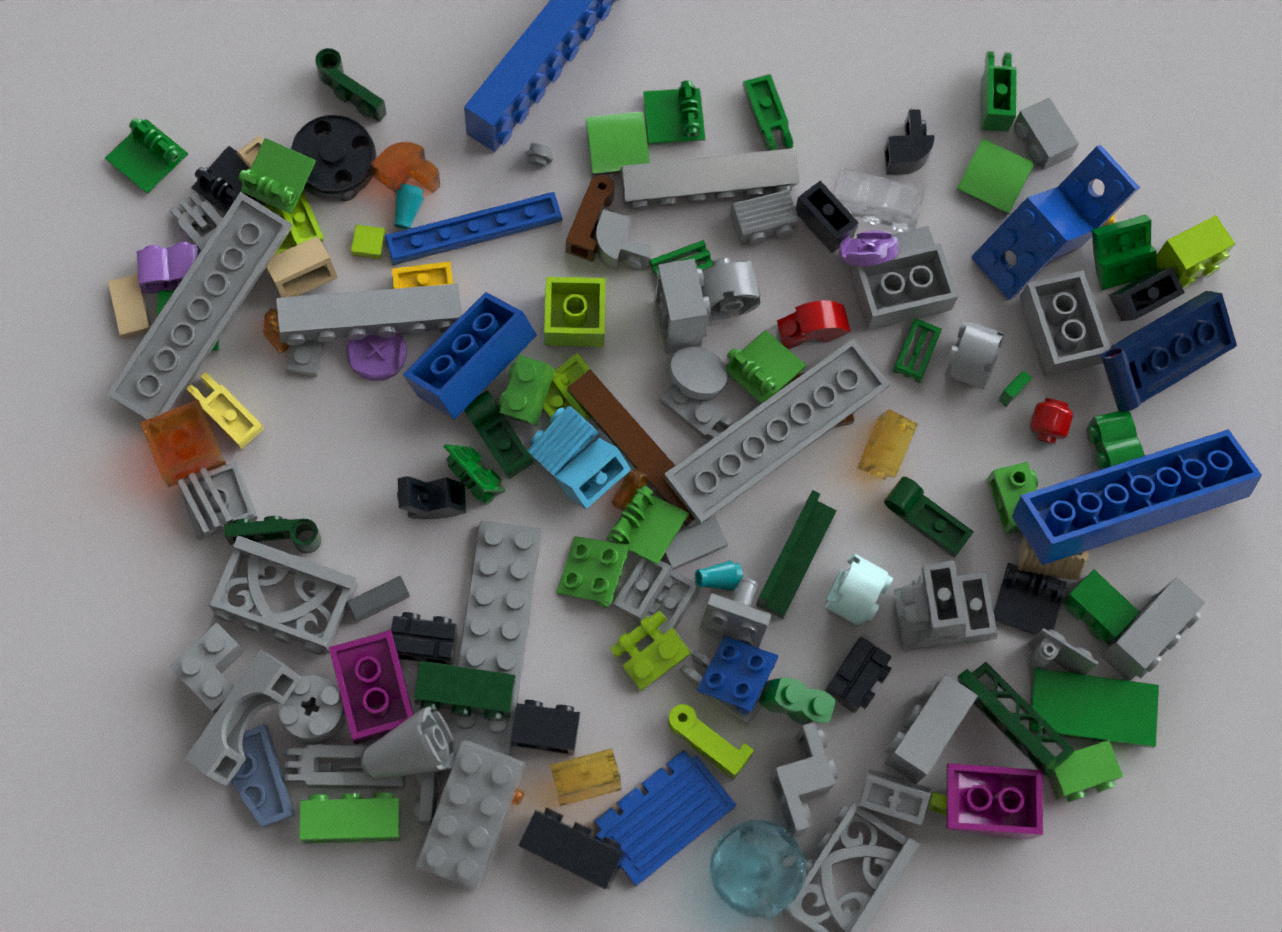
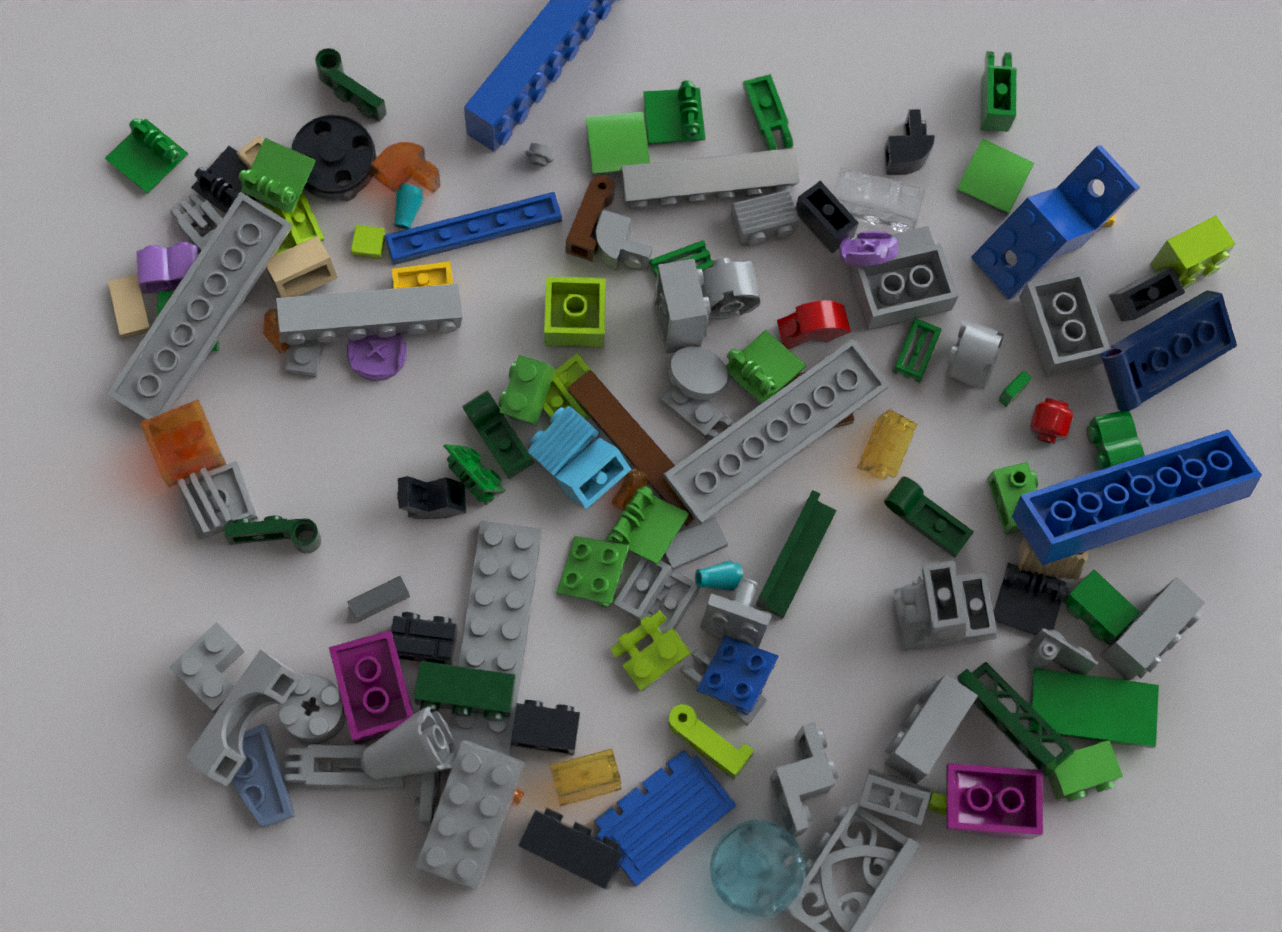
(227, 412): light yellow hinge -> none
(263, 557): light grey fence -> none
(350, 818): bright green brick -> none
(470, 355): blue brick -> none
(797, 701): green brick -> none
(857, 590): light aqua brick -> none
(858, 674): black brick -> none
(1045, 134): light grey brick -> none
(1123, 251): green slope -> none

